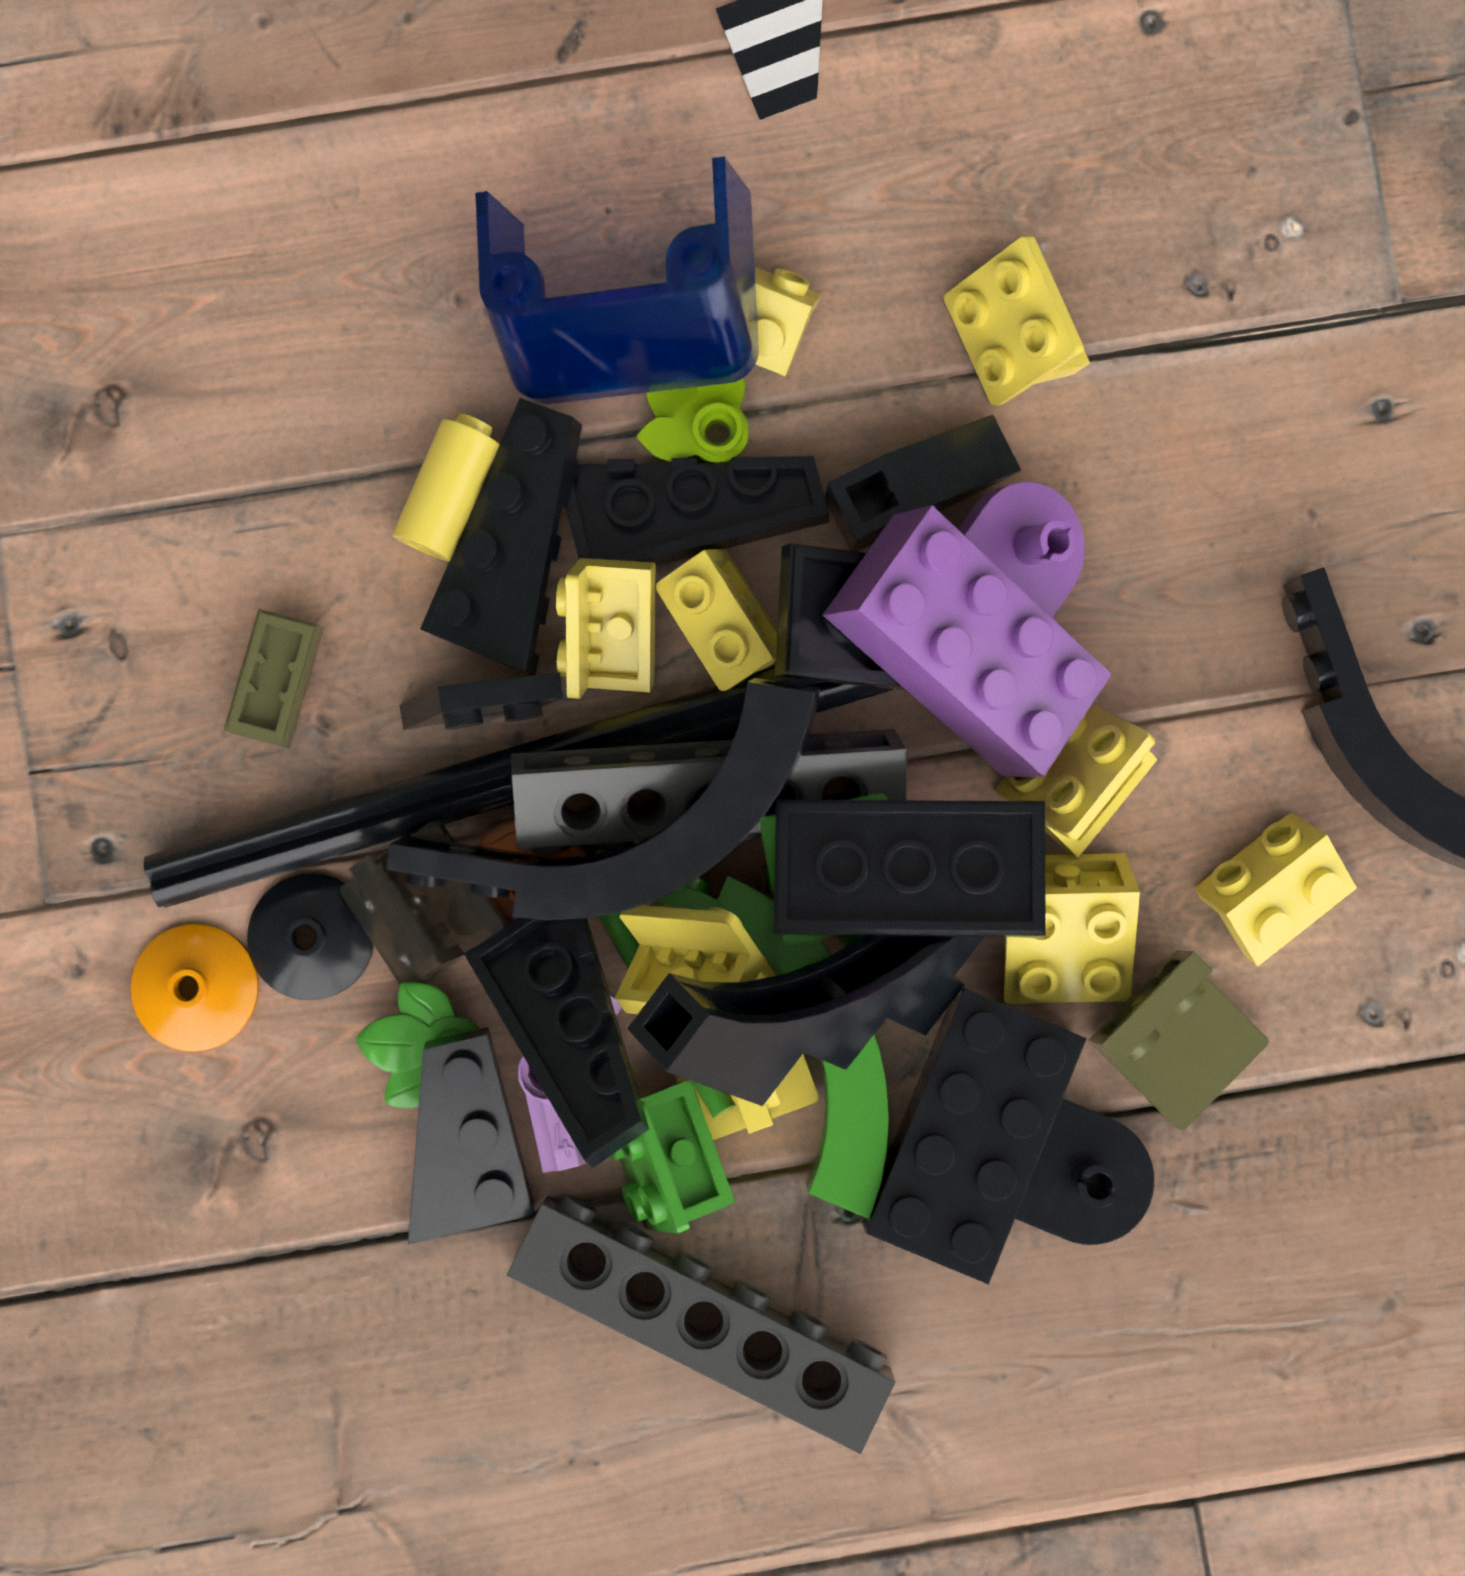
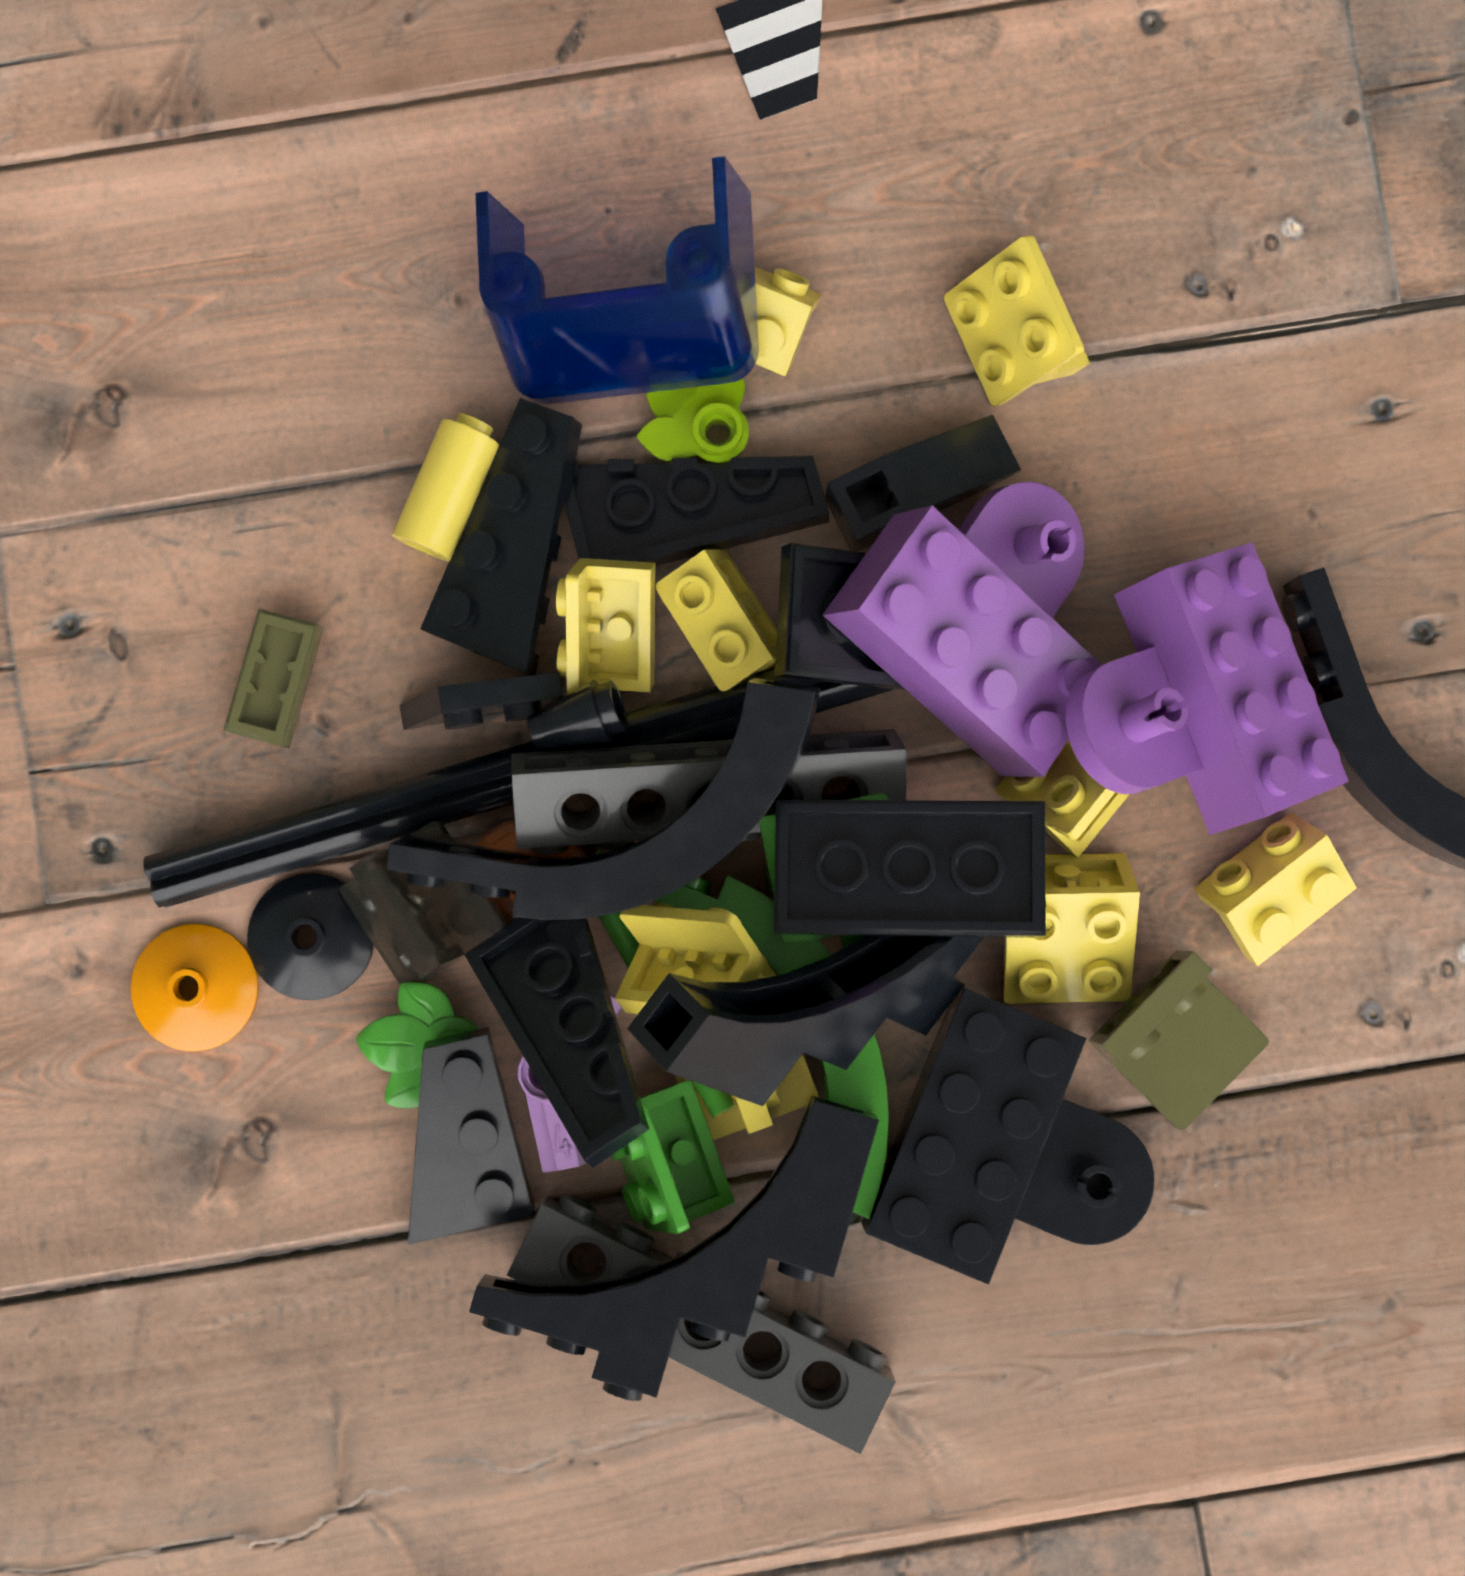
(581, 718): none -> black cone
(634, 1317): none -> black arch
(1206, 697): none -> medium lavender brick

